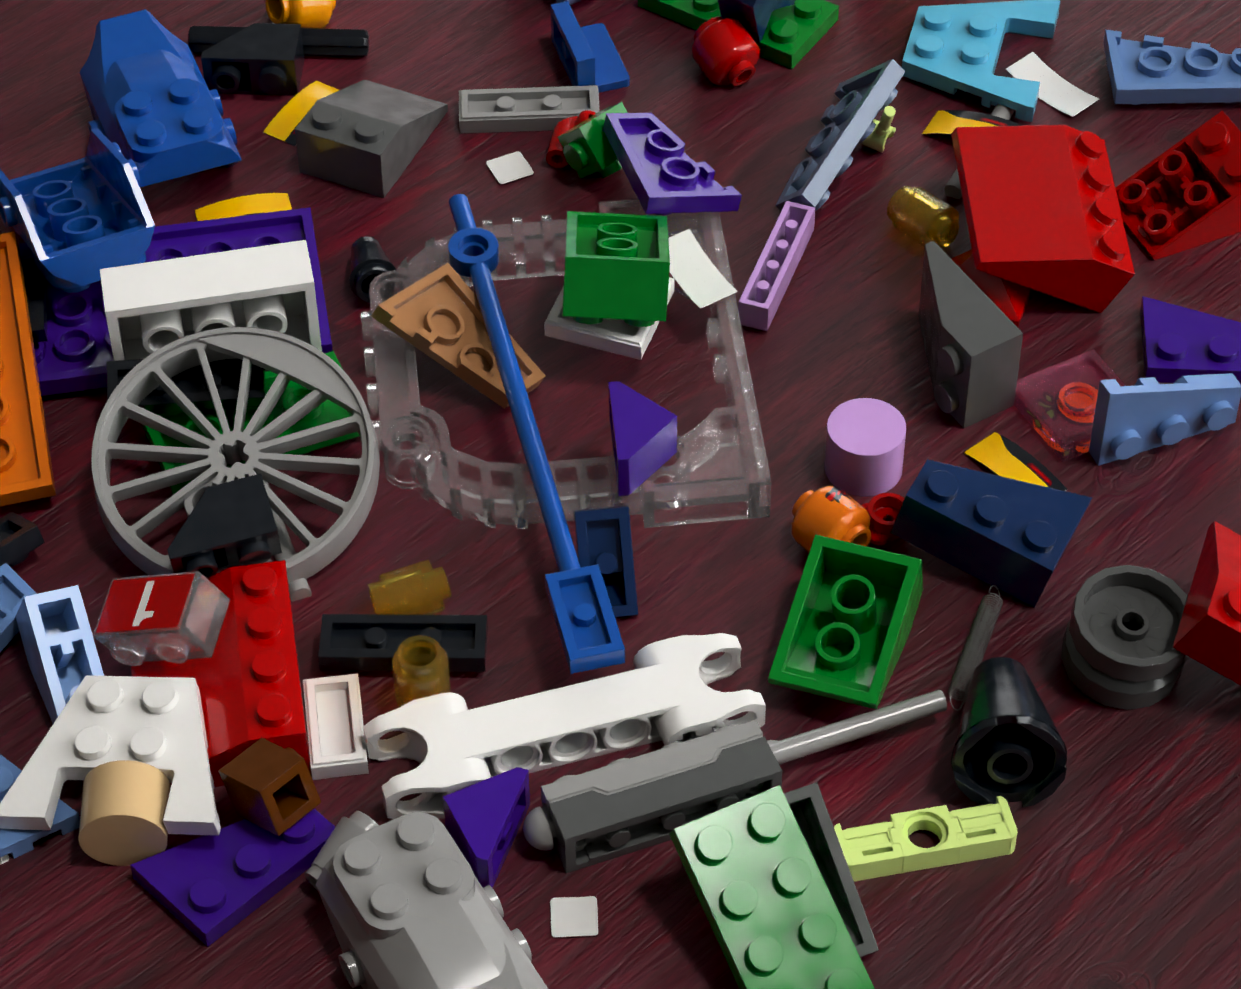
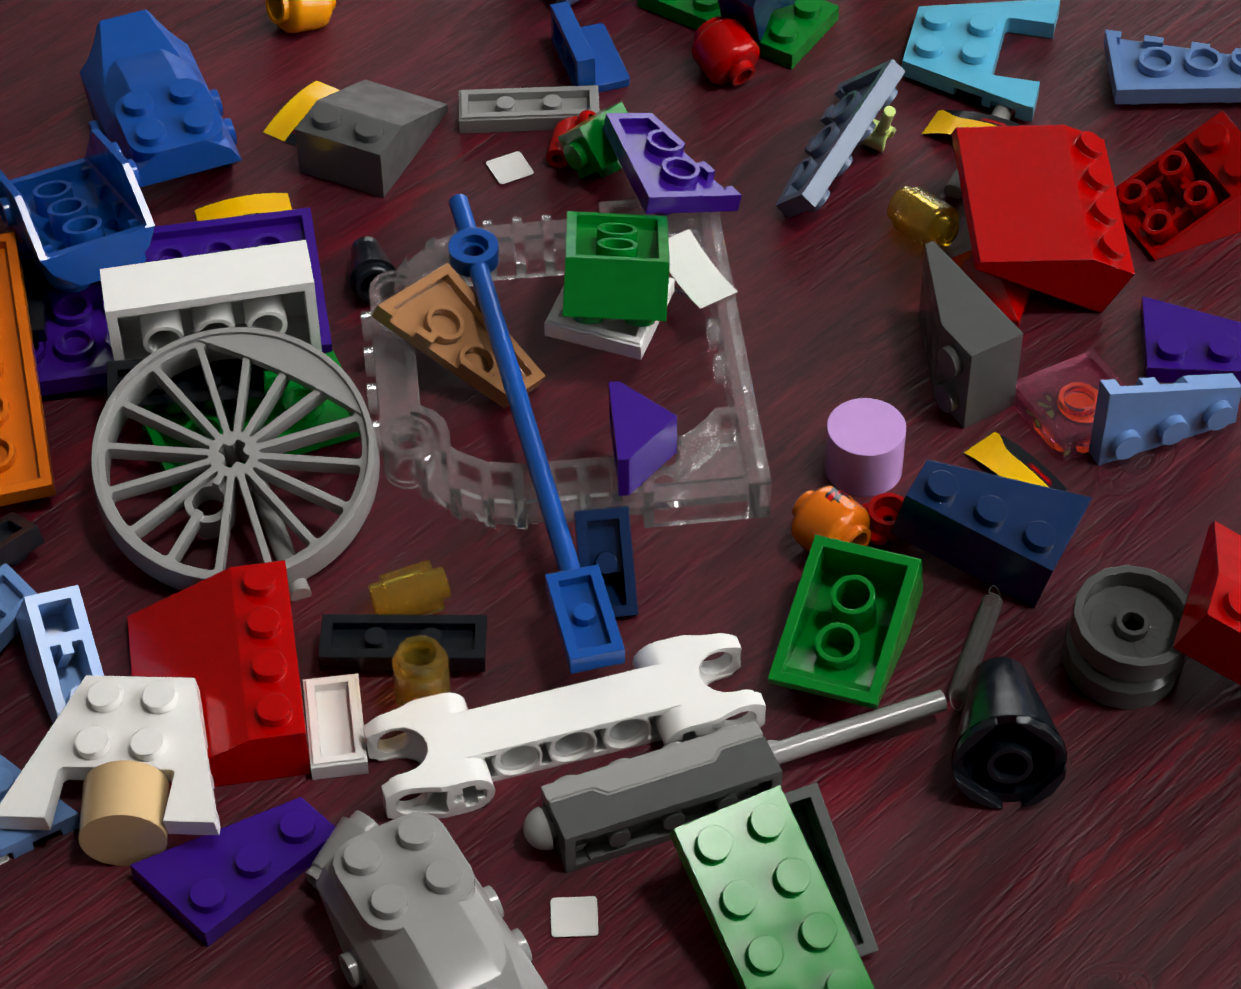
(161, 618): brick -> none
(227, 529): black slope -> none
(256, 61): black slope -> none
(270, 786): reddish brown brick -> none
(315, 40): black axle -> none
(487, 819): dark purple slope -> none
(776, 265): lavender piece -> none
(963, 835): yellowish green piece -> none
(1053, 88): white sticker -> none

